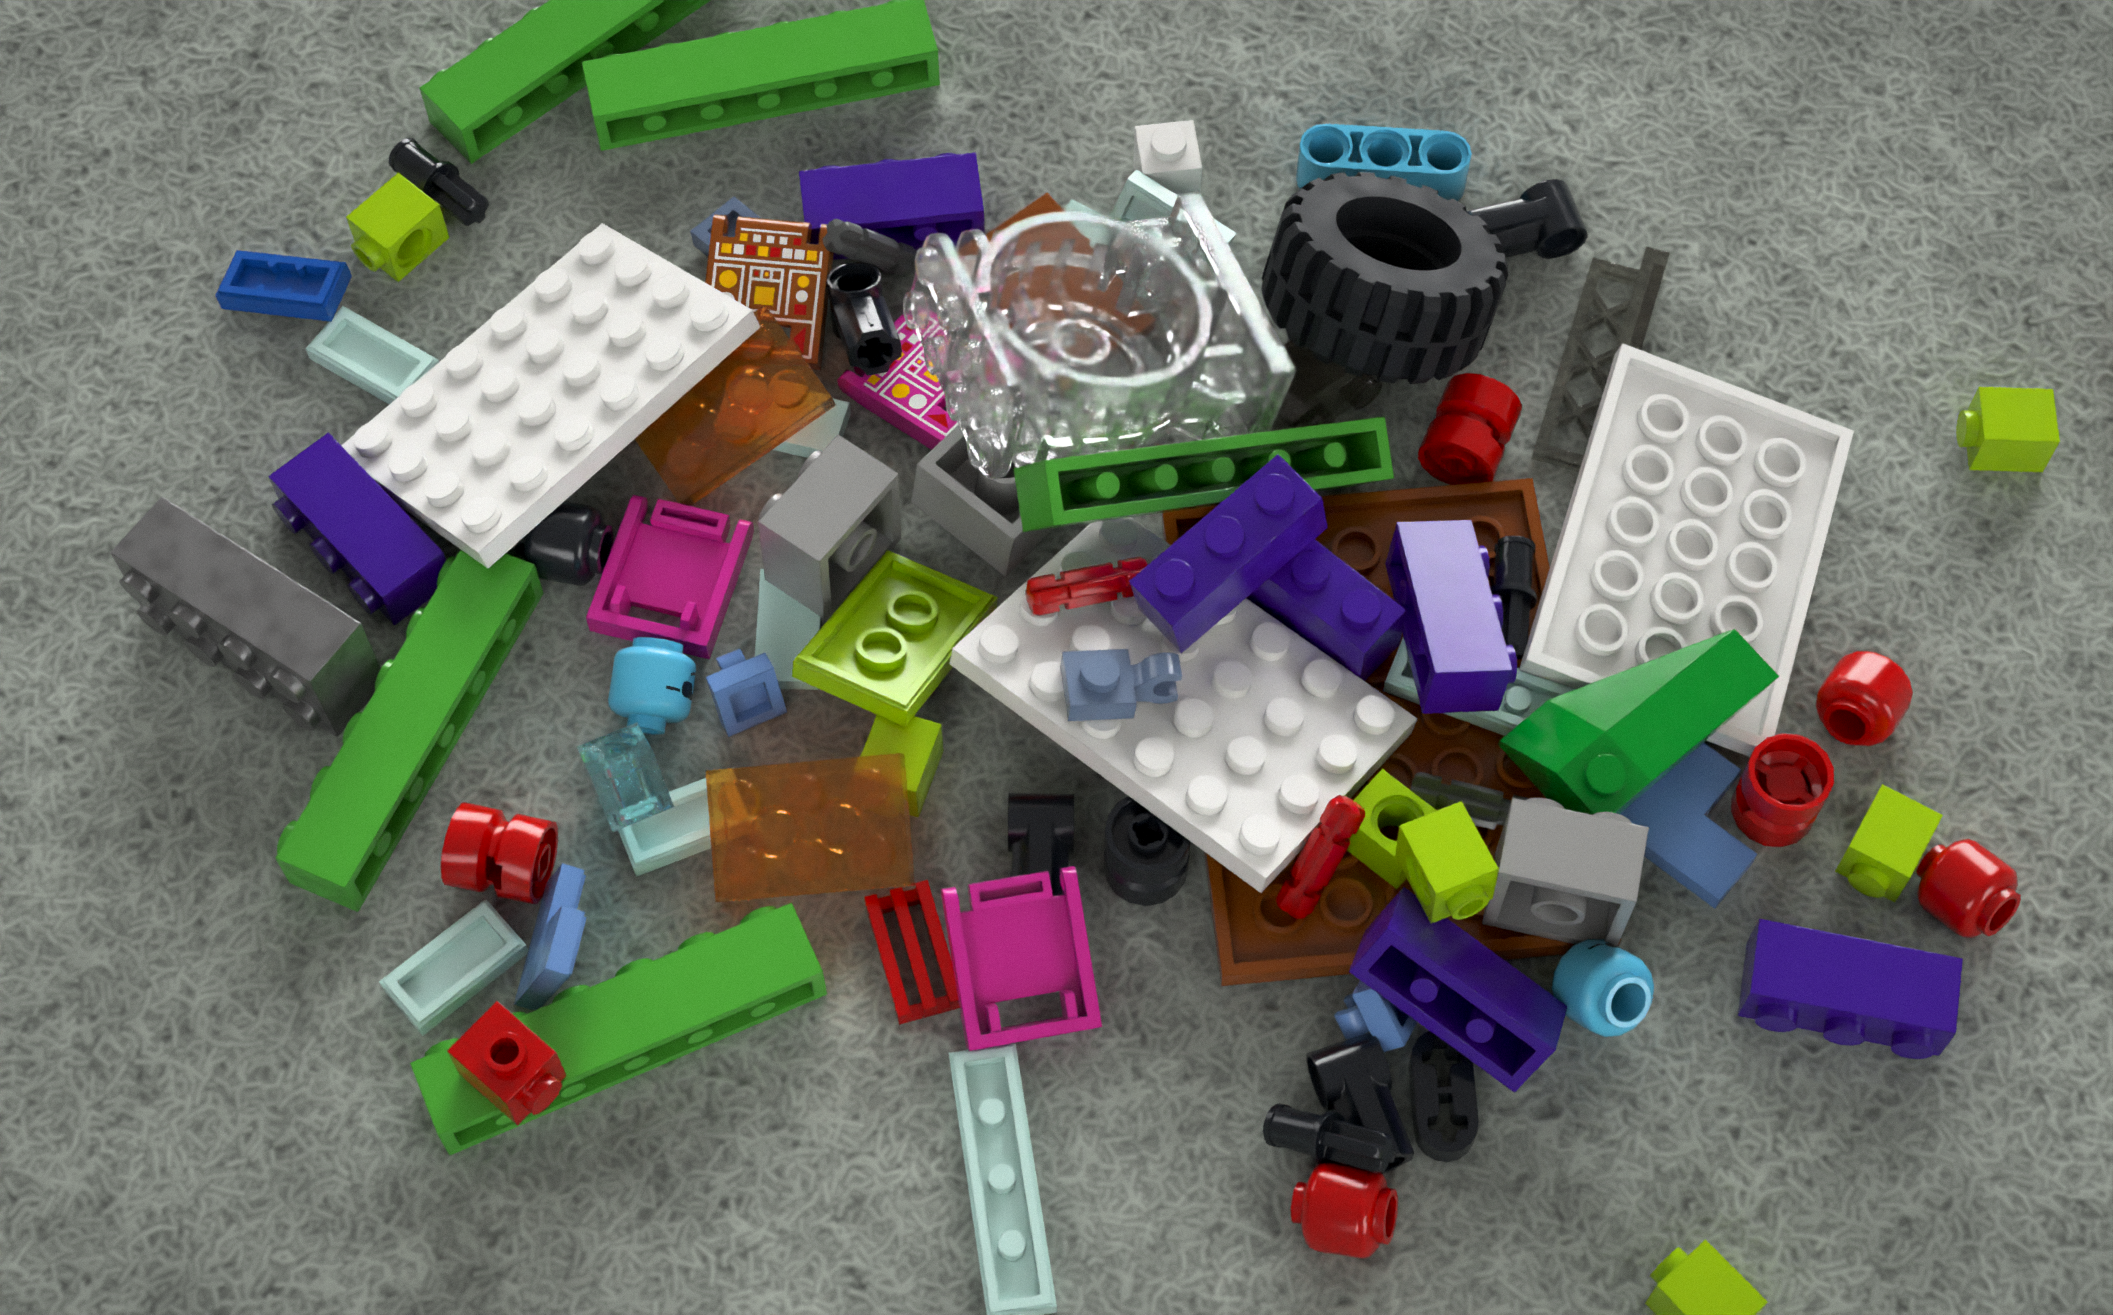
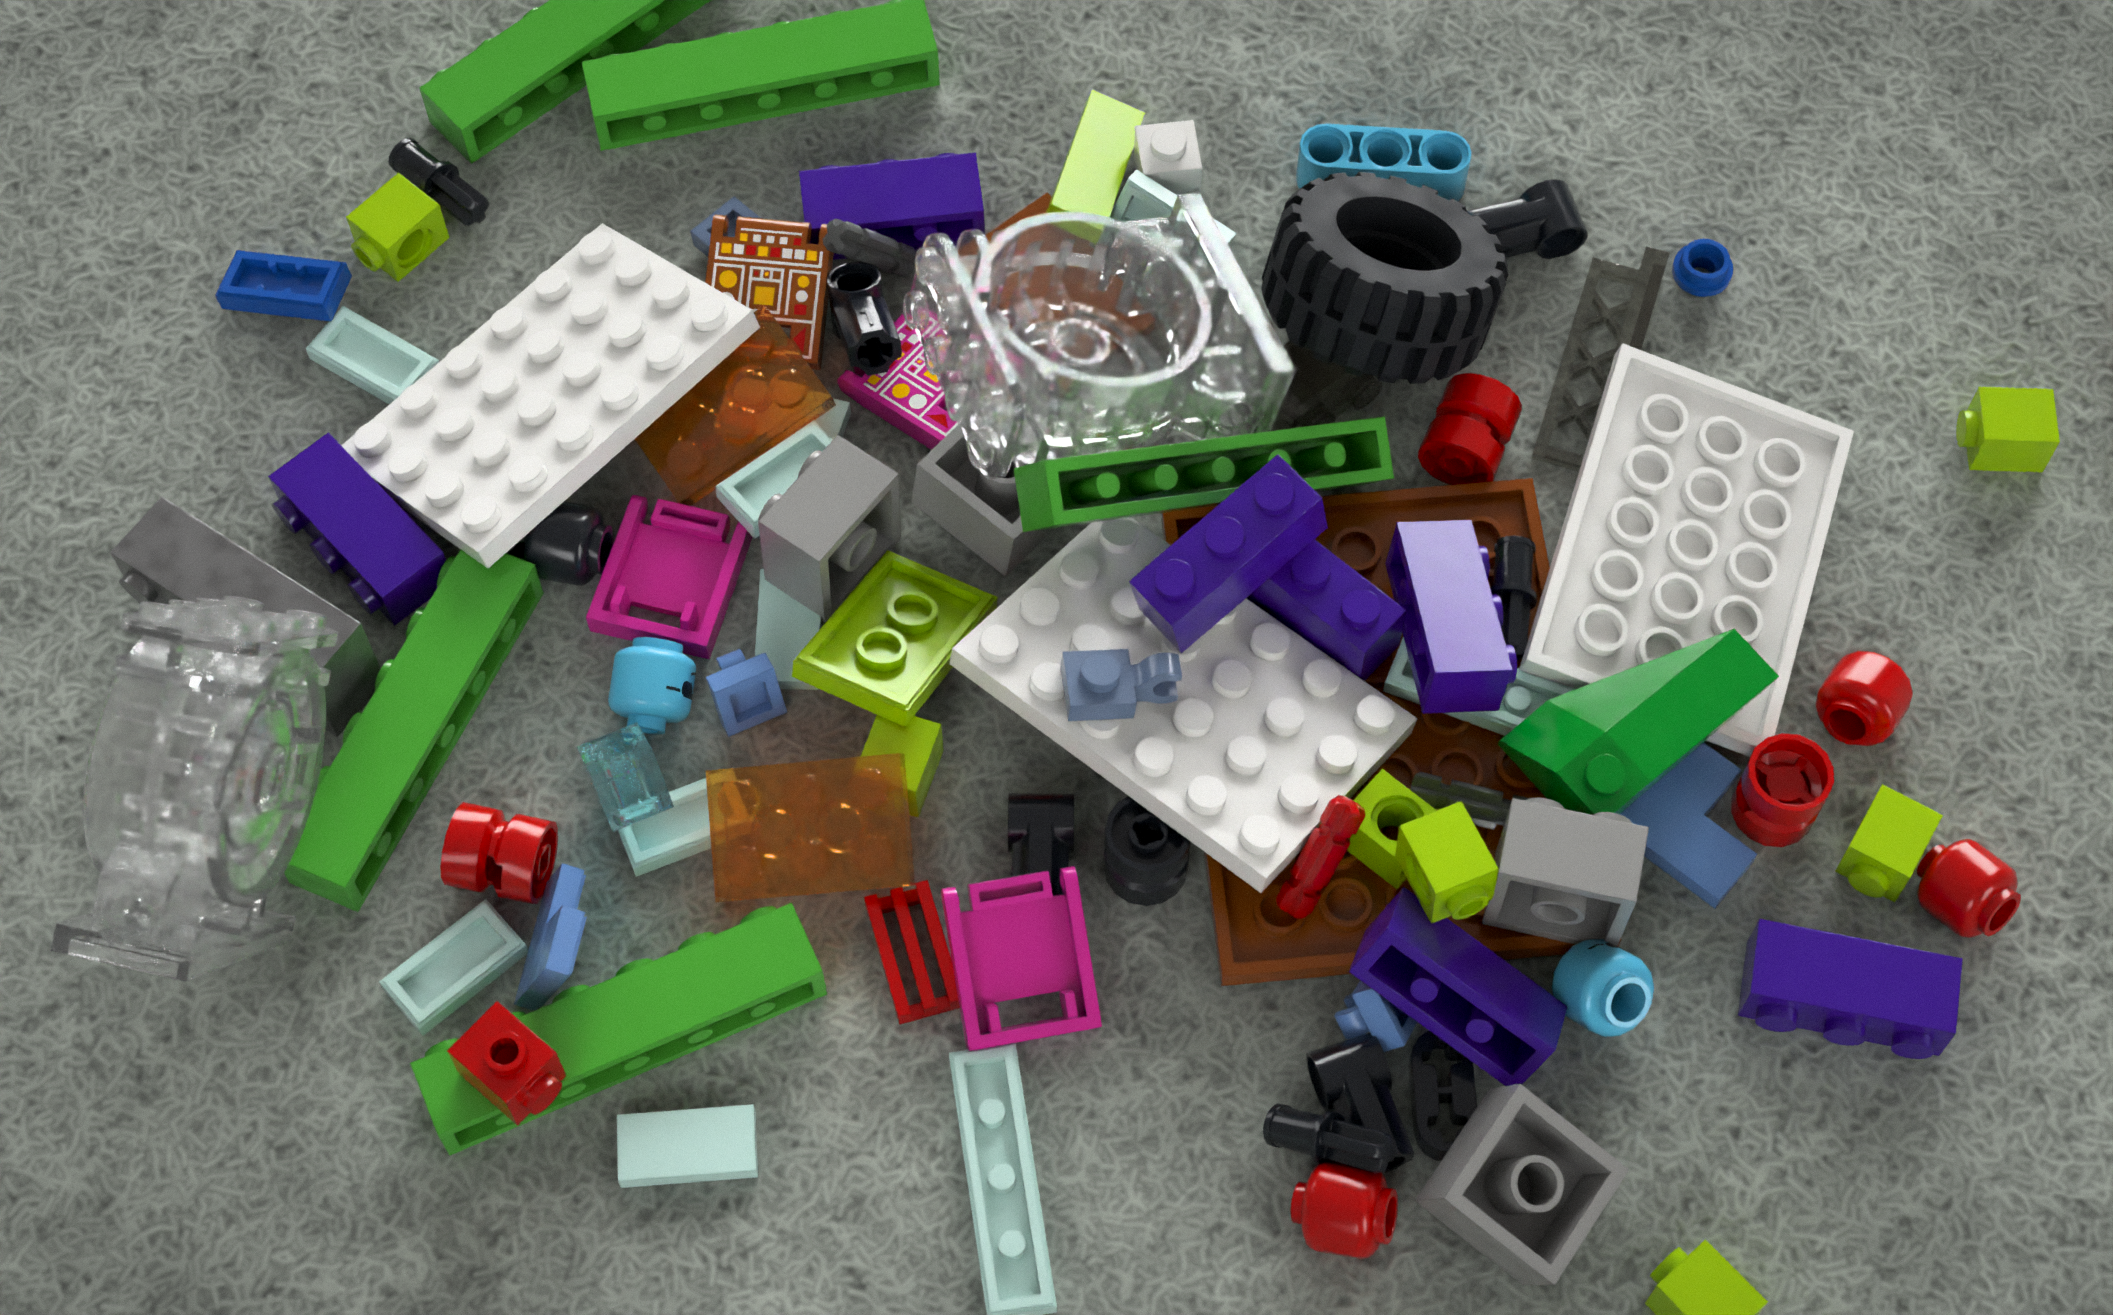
(200, 785): none -> clear brick
(687, 1146): none -> light aqua tile
(768, 475): none -> light aqua tile
(1082, 586): red axle -> none
(1096, 157): none -> tile
(1522, 1185): none -> light grey brick
(1706, 255): none -> blue plate

